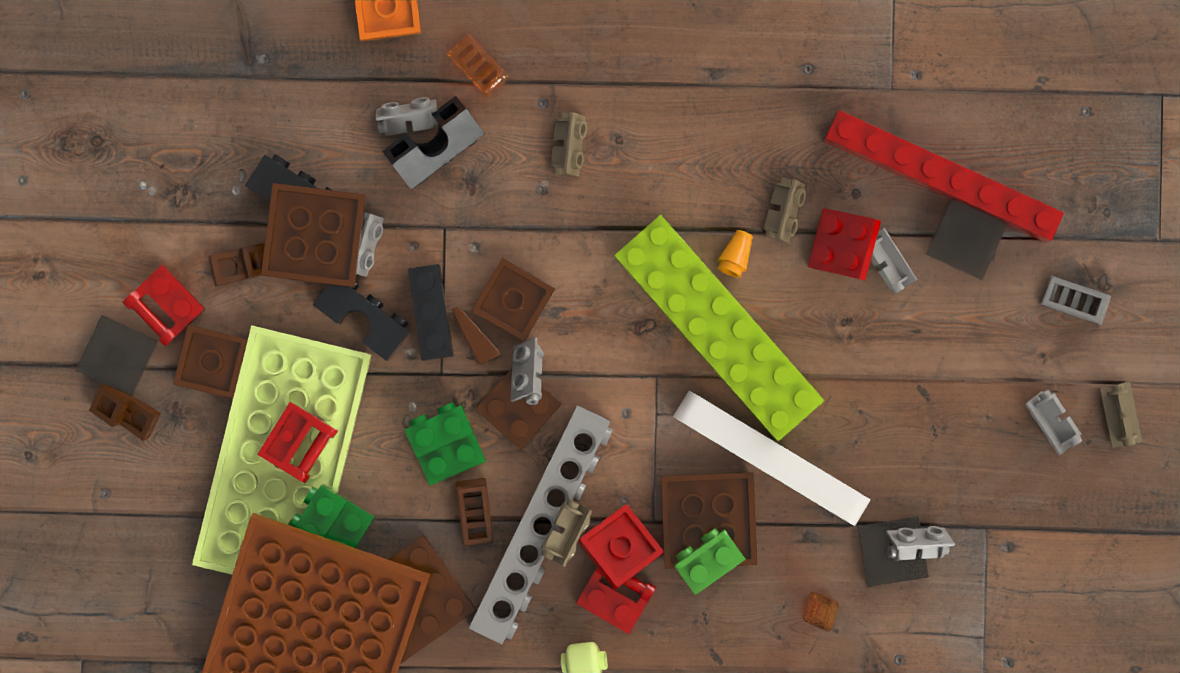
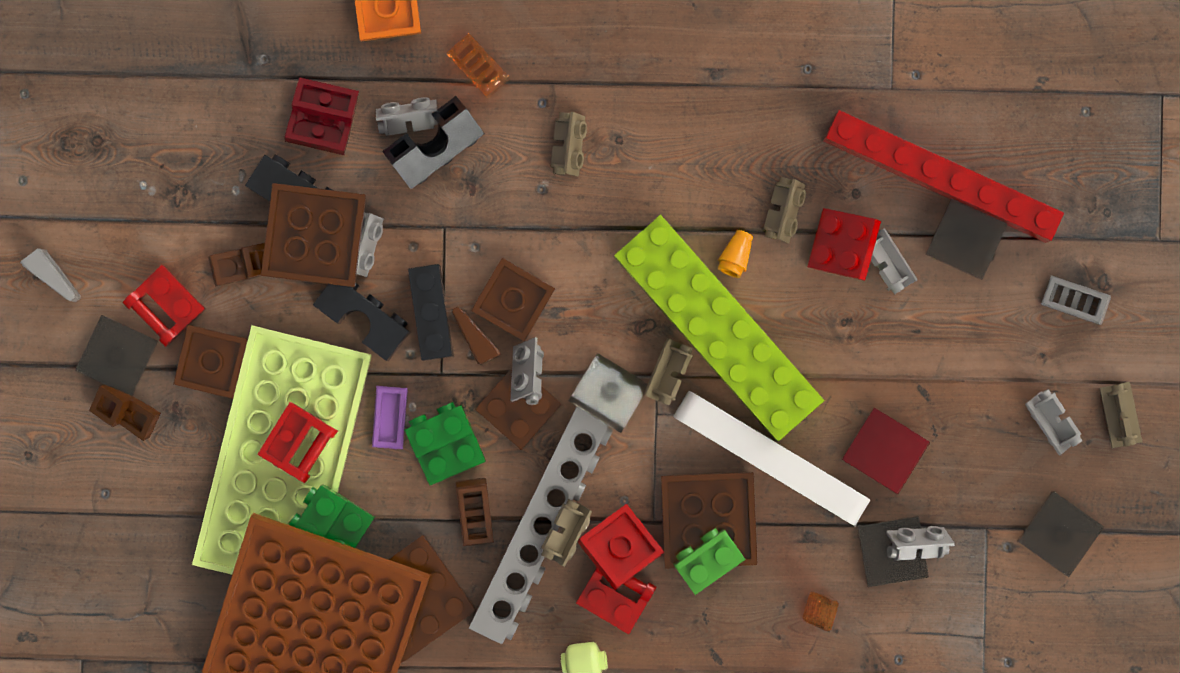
(47, 270): none -> light grey slope
(321, 116): none -> dark red slope
(389, 417): none -> medium lavender tile
(608, 393): none -> clear smoke plate
(663, 381): none -> dark tan hinge
(886, 451): none -> dark red slope
(1060, 534): none -> clear smoke plate

